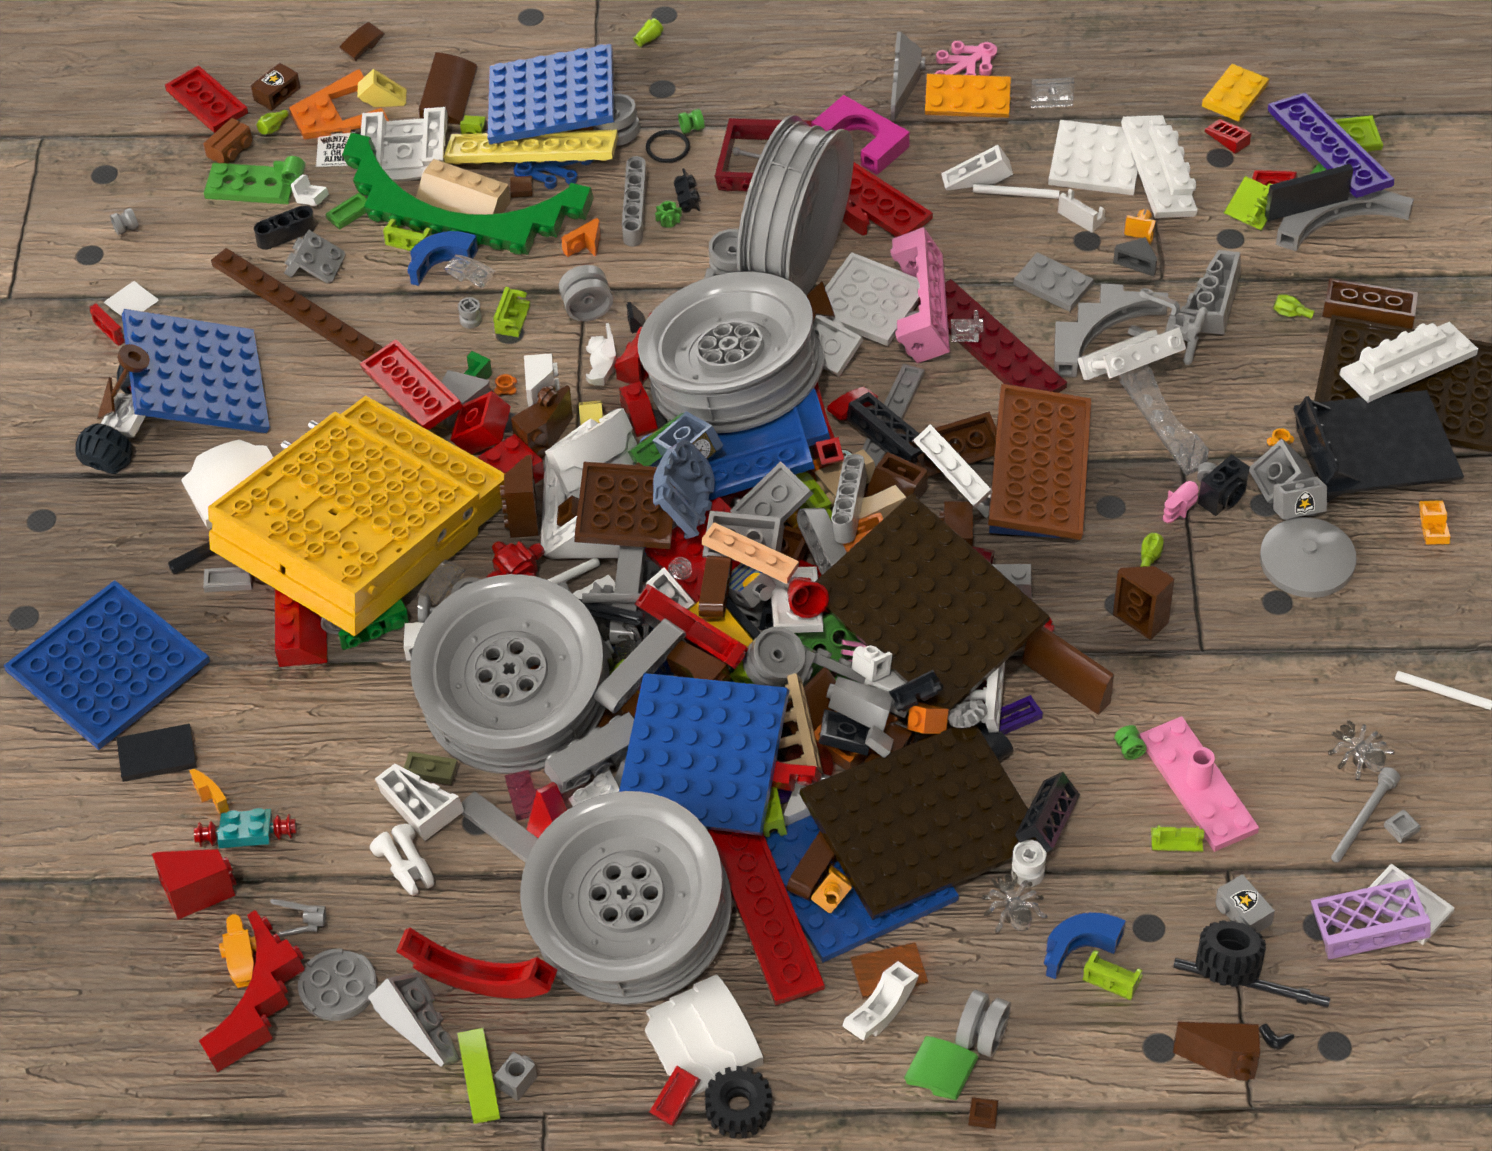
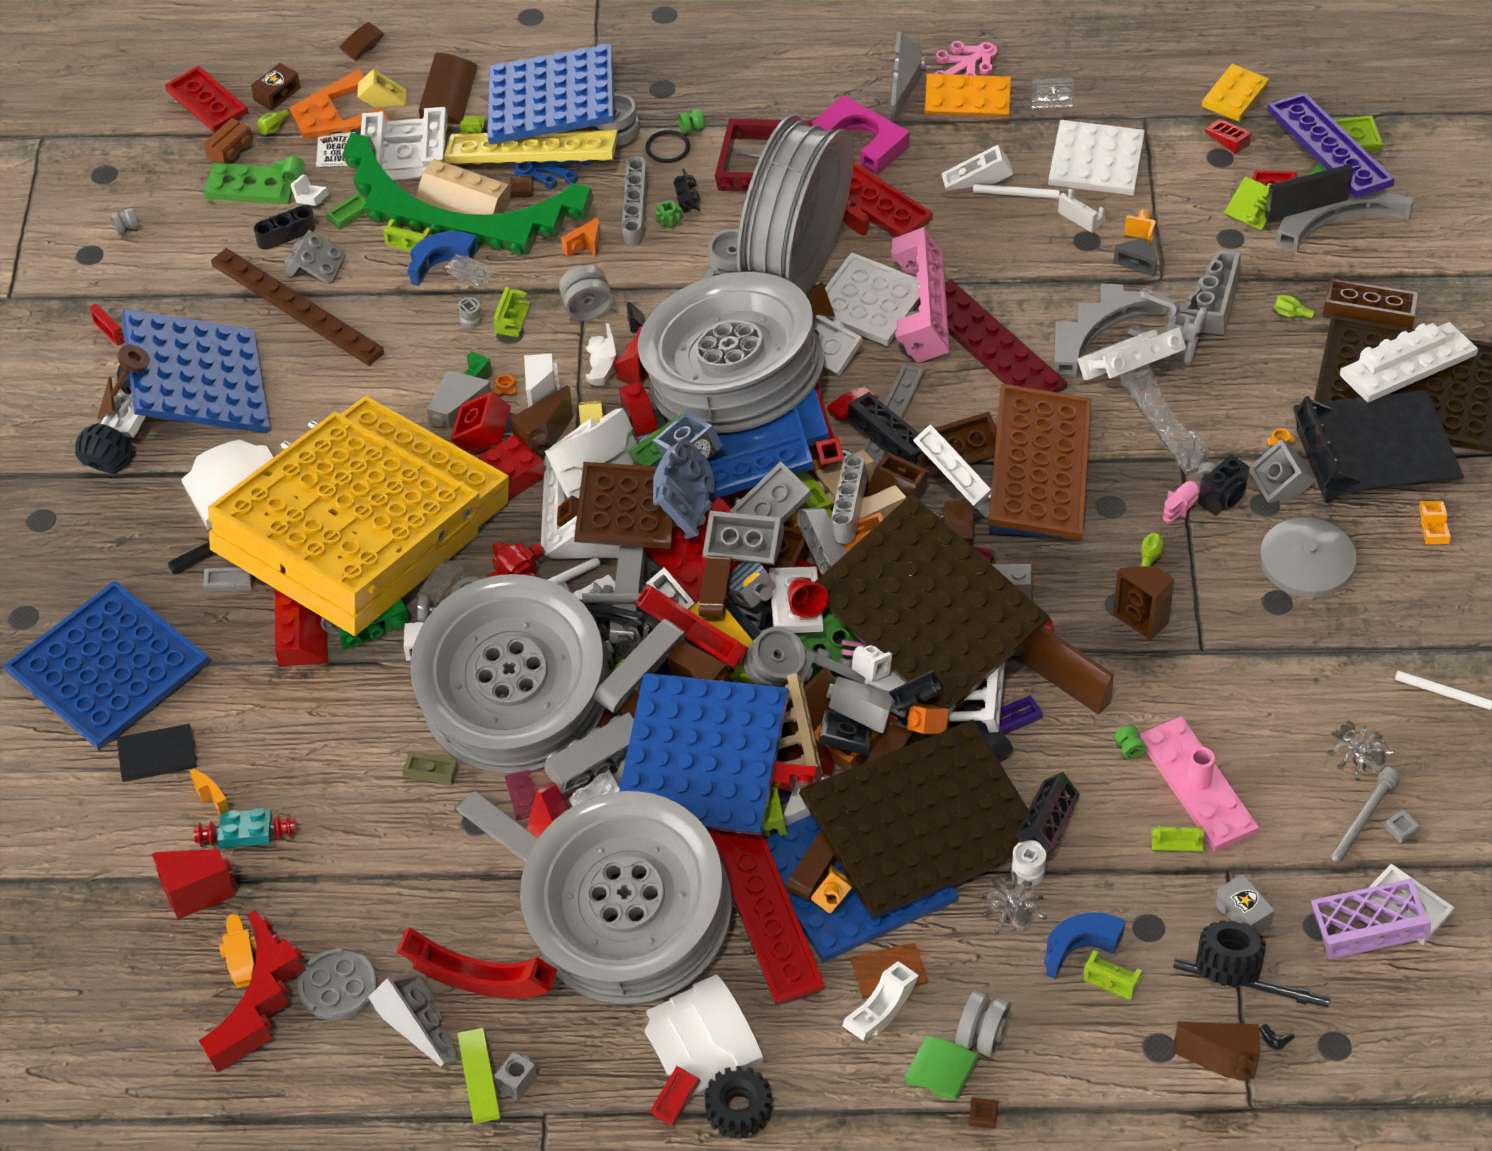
(131, 297): white sticker -> none
(312, 914): light grey plant -> none
(404, 870): white piece -> none
(411, 385): plate -> none
(418, 801): white wedge -> none
(520, 500): reddish brown slope -> none
(547, 396): reddish brown plate -> none
(651, 30): lime cone -> none
(680, 568): clear plate -> none
(750, 552): light nougat plate -> none
(879, 741): light grey tile -> none
(966, 329): clear bracket -> none
(967, 713): light grey gear -> none
(1053, 282): light grey plate -> none
(1161, 166): white plate -> none
(1300, 498): light grey brick -> none

